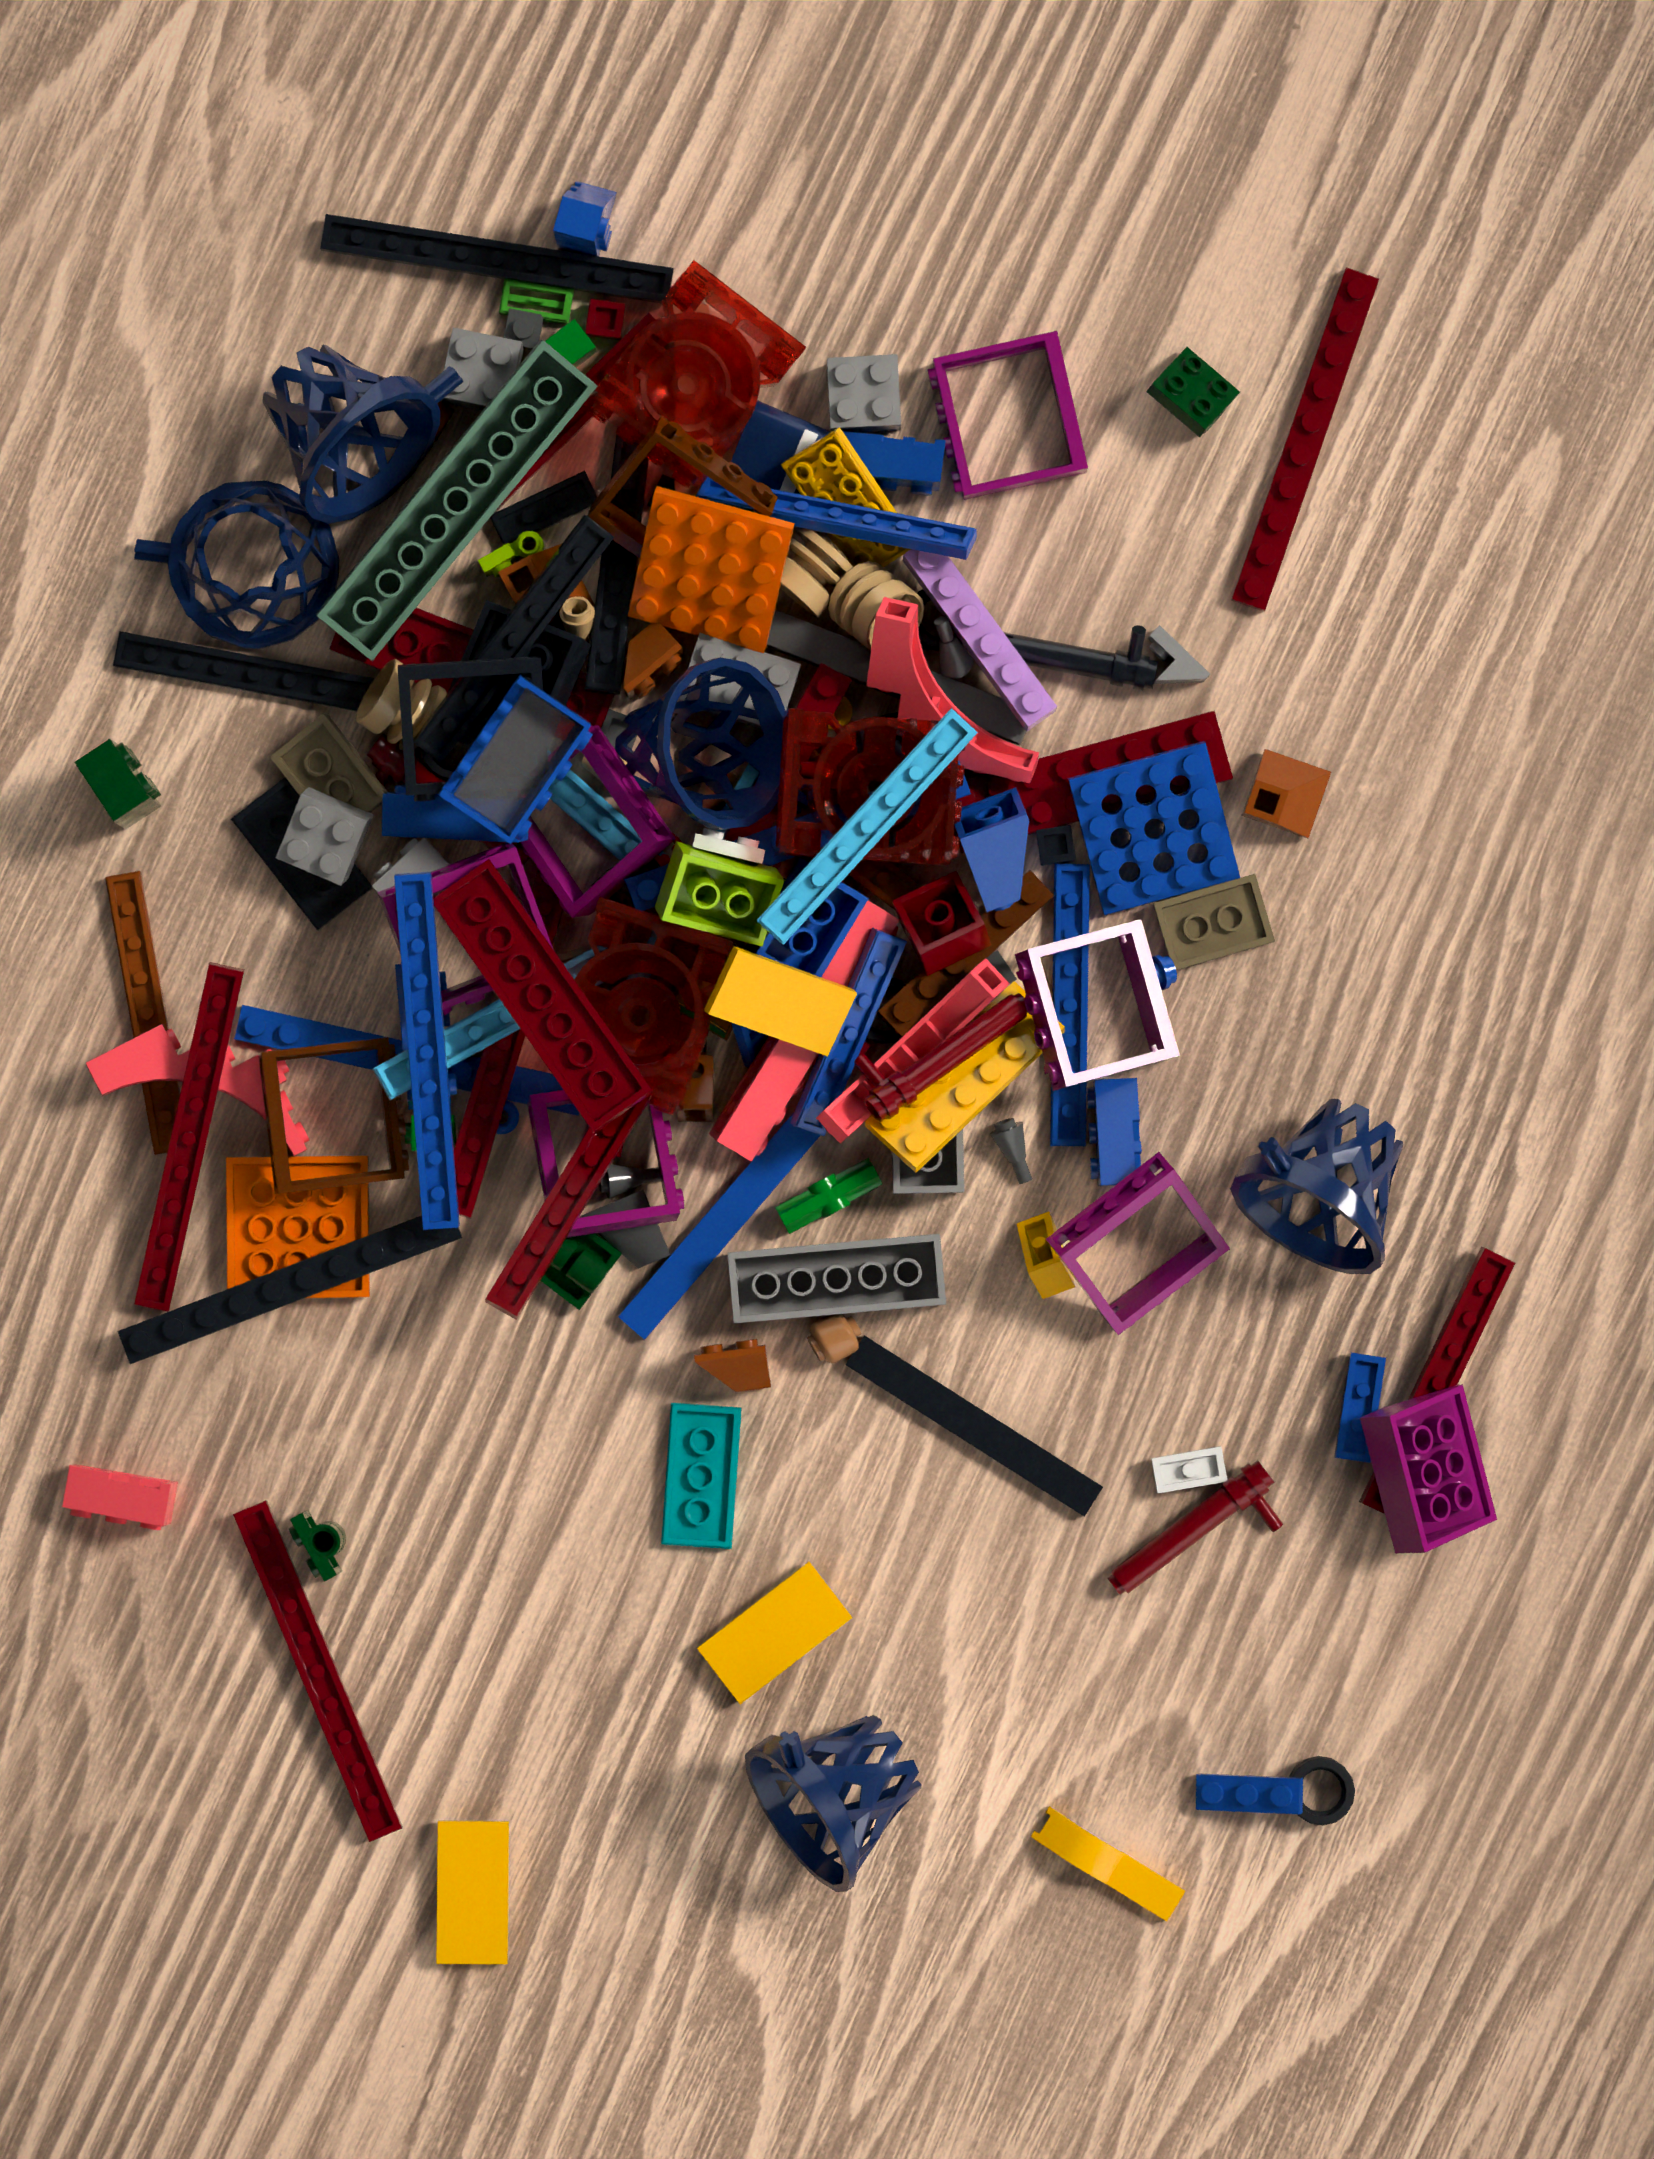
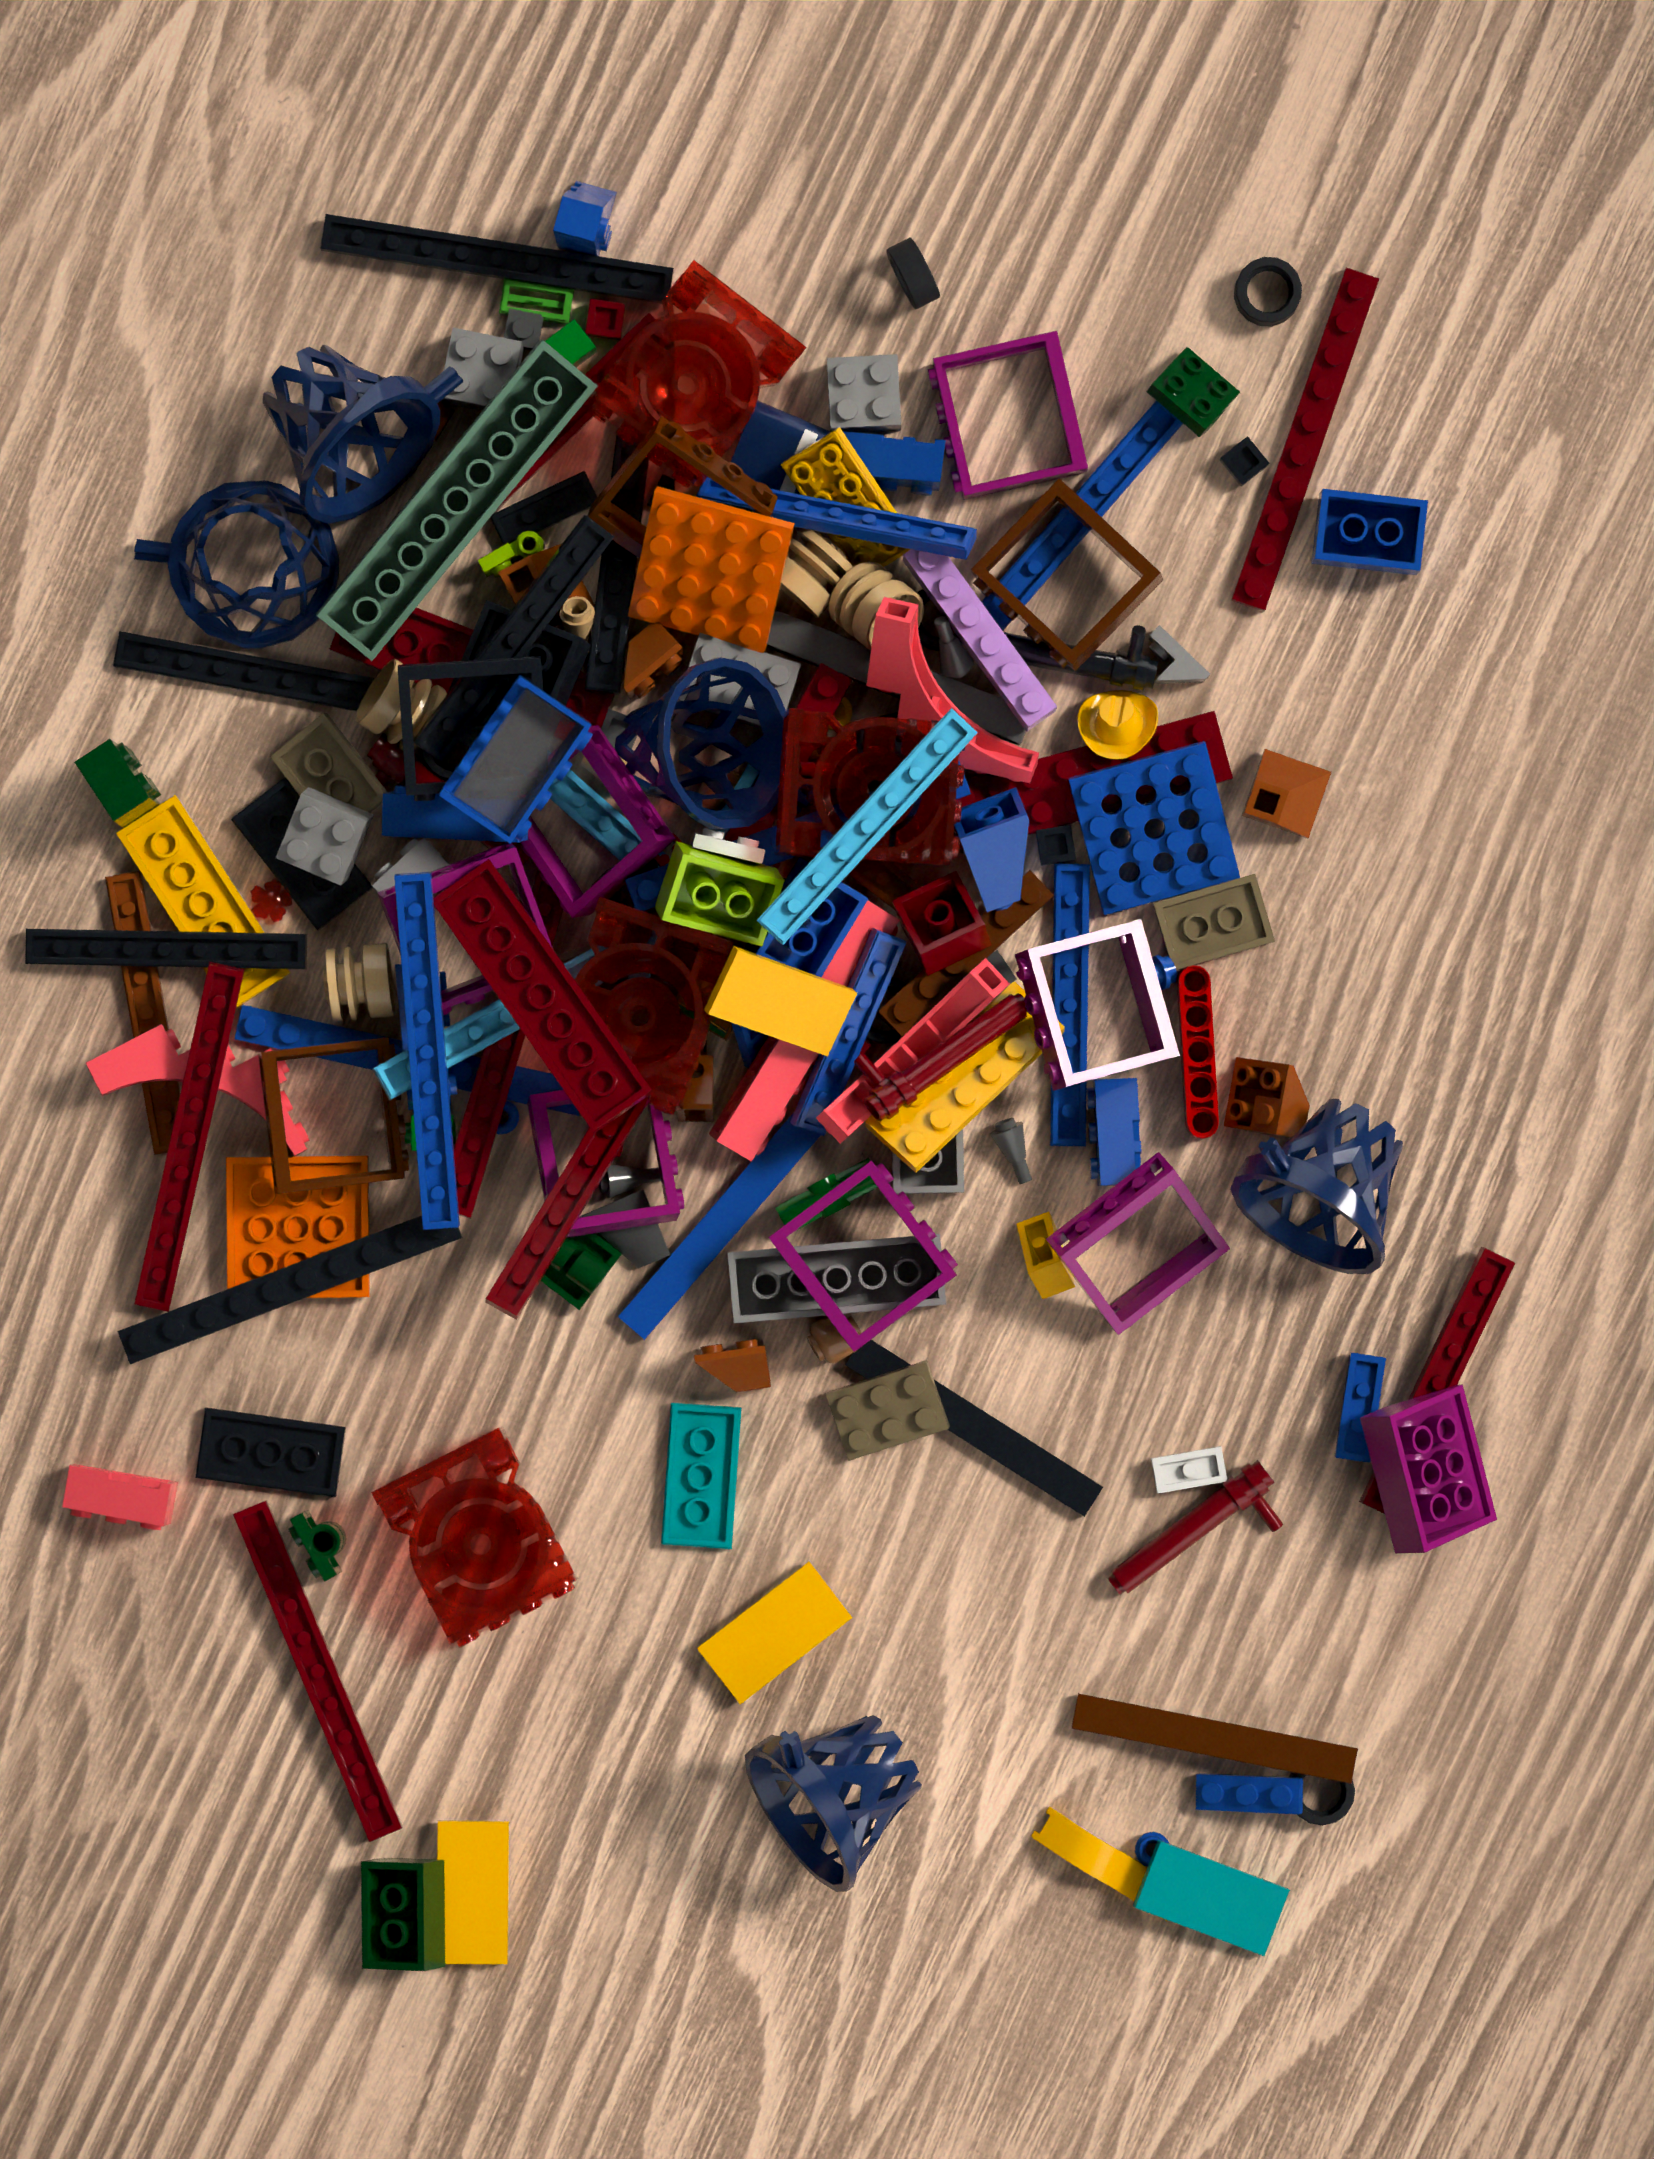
(165, 948): none -> black tile
(193, 883): none -> yellow plate
(270, 901): none -> clear red plant
(270, 1452): none -> black tile
(359, 982): none -> tan wheel
(403, 1914): none -> dark green brick
(459, 1607): none -> clear red brick
(887, 1410): none -> dark tan plate
(903, 1207): none -> magenta window
(913, 273): none -> black tyre
(1035, 628): none -> reddish brown window
(1100, 494): none -> blue tile
(1117, 723): none -> yellow hat
(1141, 1844): none -> blue plate
(1204, 1035): none -> red beam
(1211, 1897): none -> teal tile
(1214, 1738): none -> reddish brown tile
(1244, 461): none -> black plate
(1266, 1099): none -> dark orange slope
(1293, 282): none -> black tyre
(1369, 532): none -> blue brick

